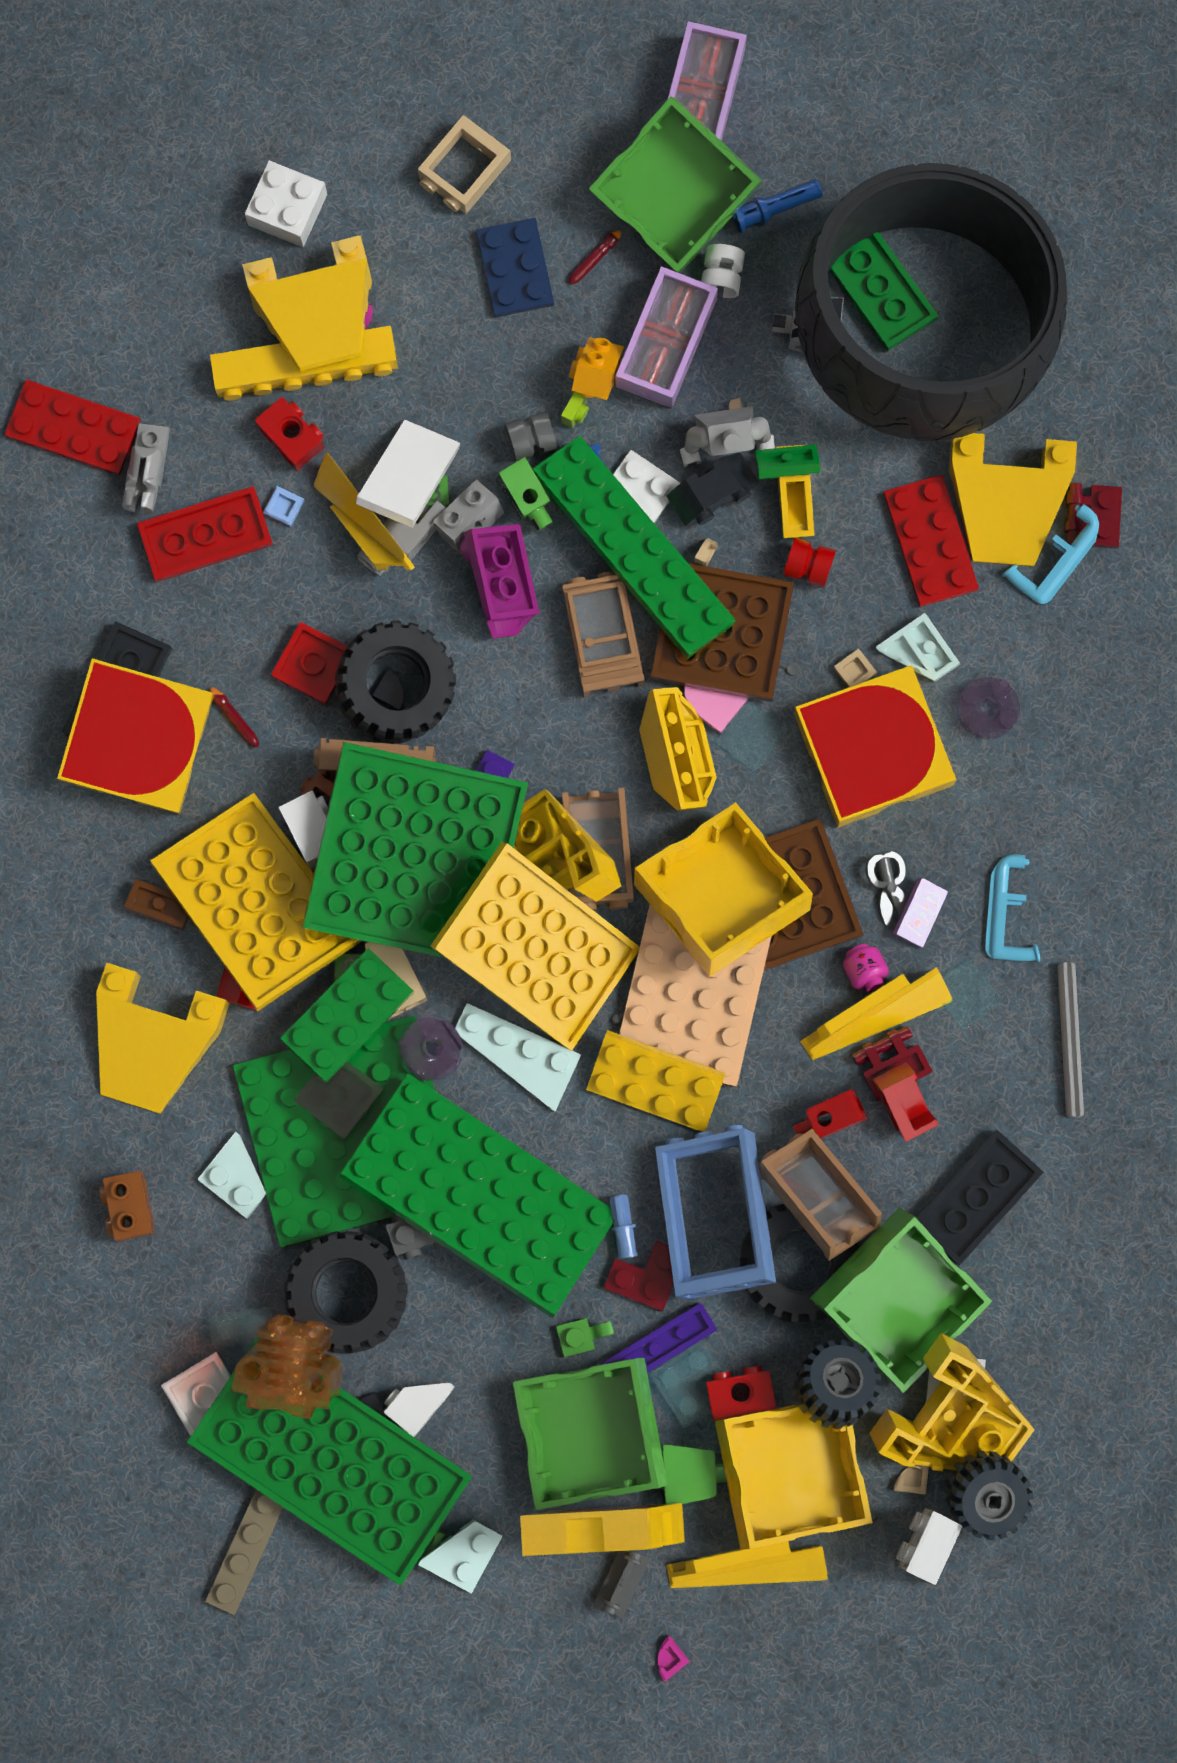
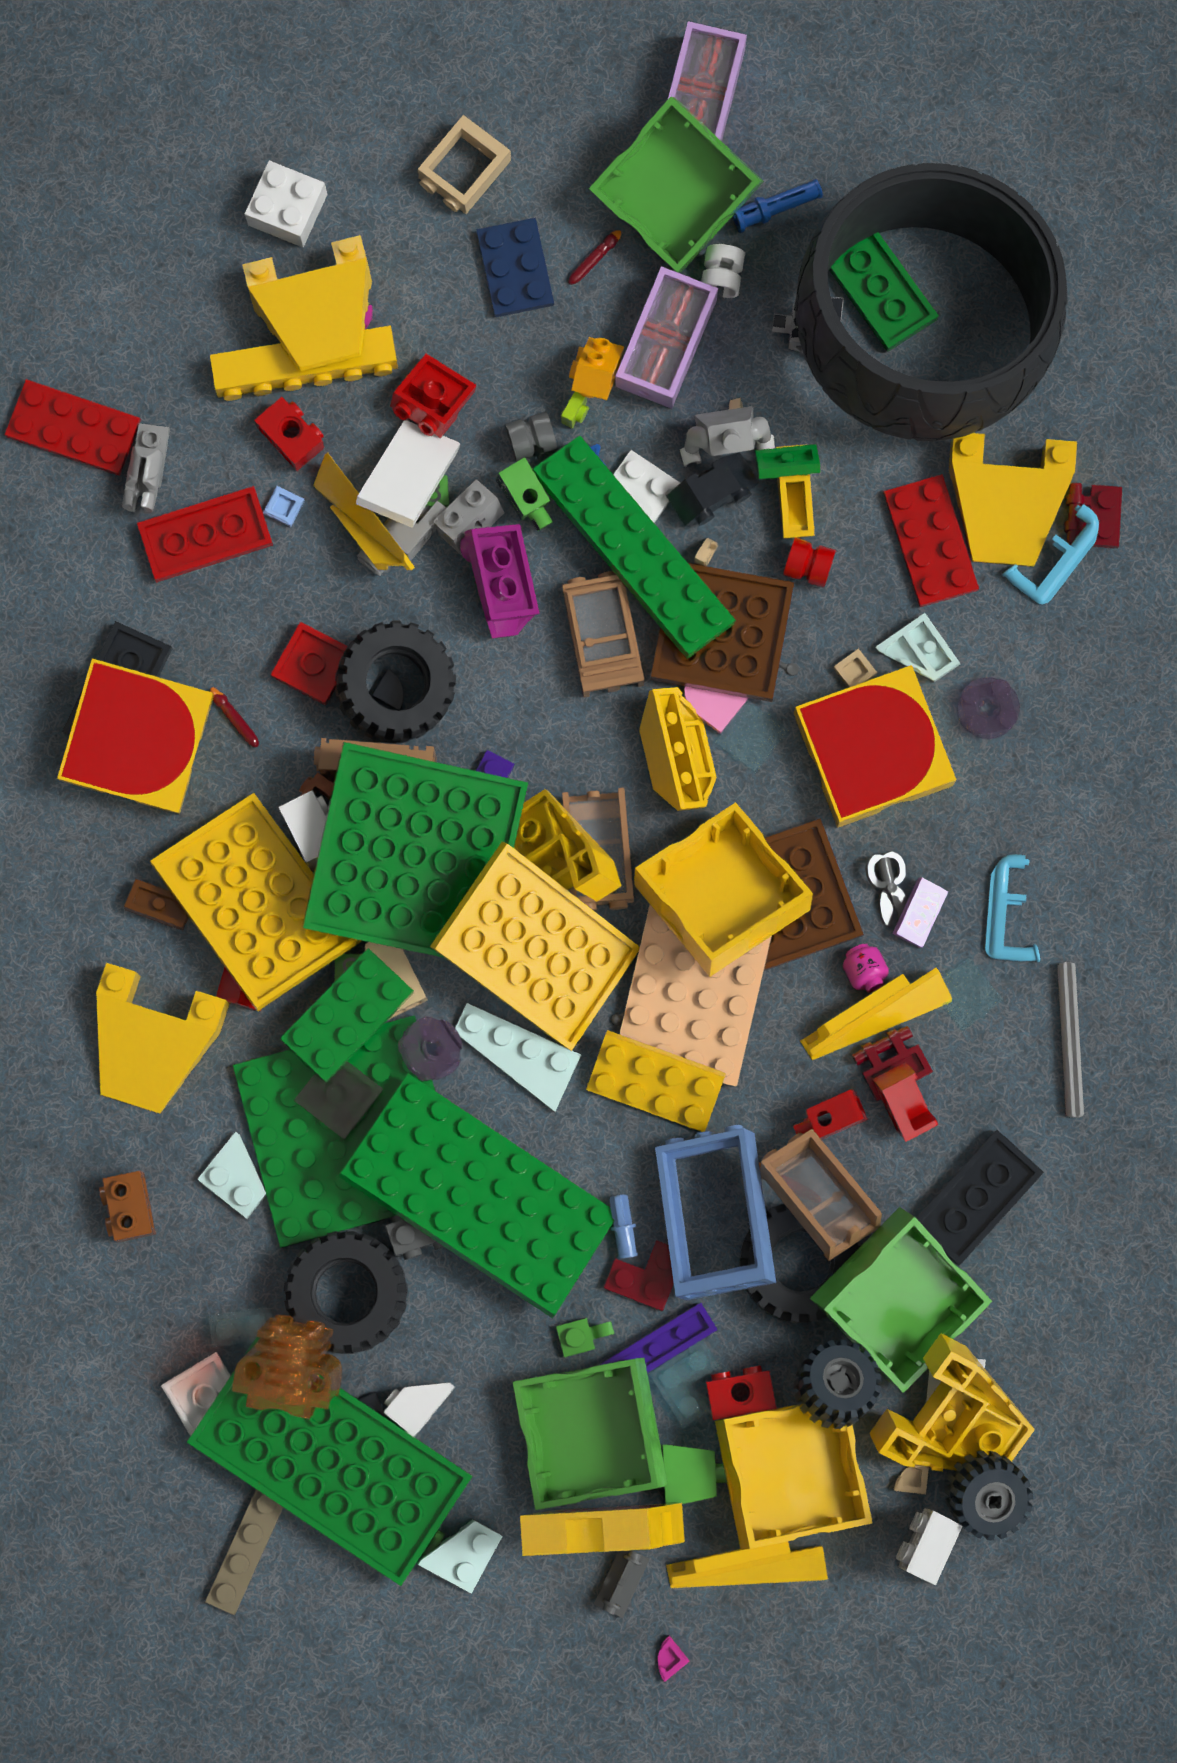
(432, 396): none -> red plate

